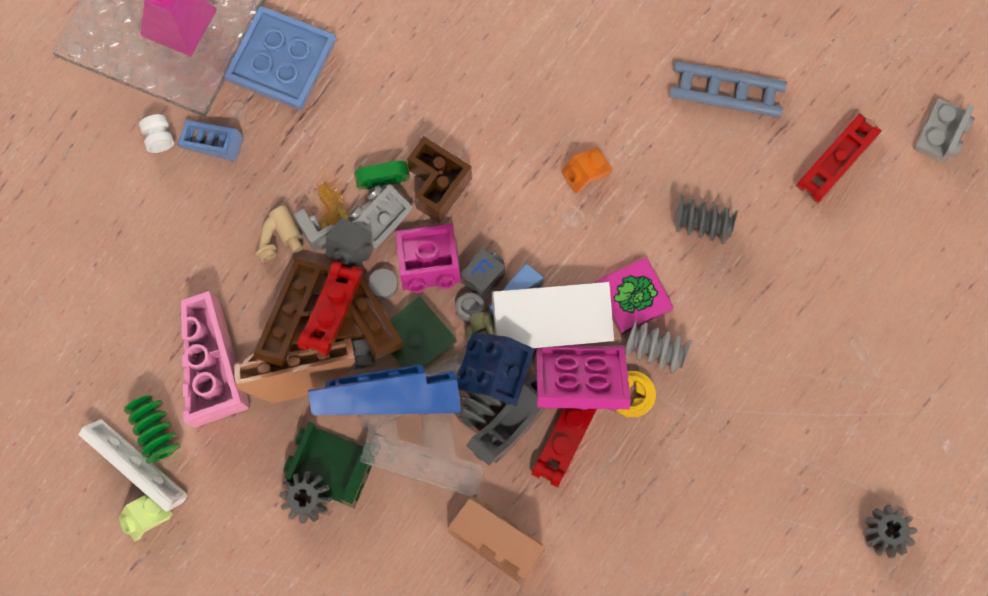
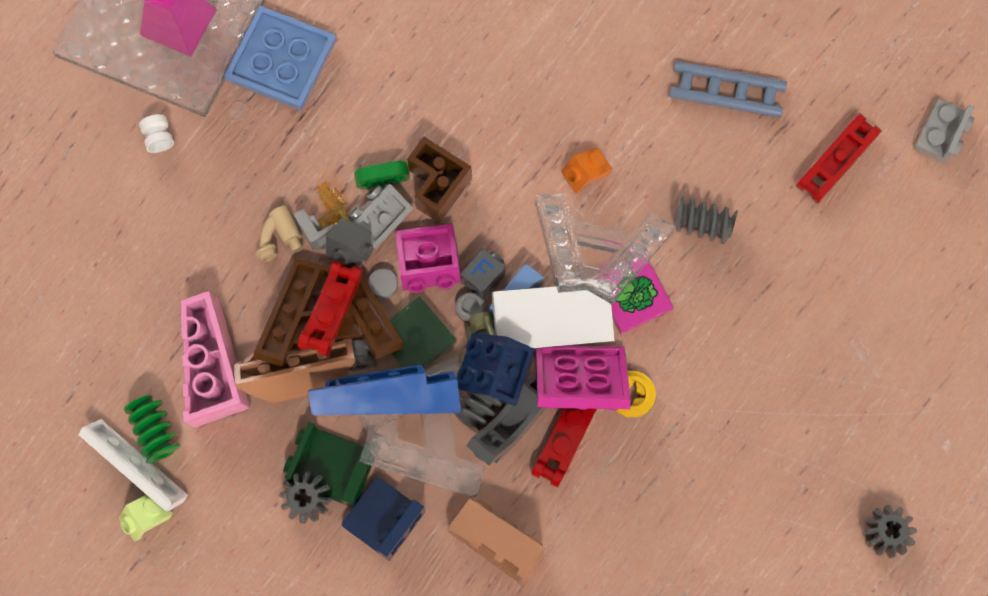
(227, 146): medium blue slope -> none
(383, 518): none -> dark blue bracket
(630, 250): none -> clear plate
(657, 347): light grey piece -> none

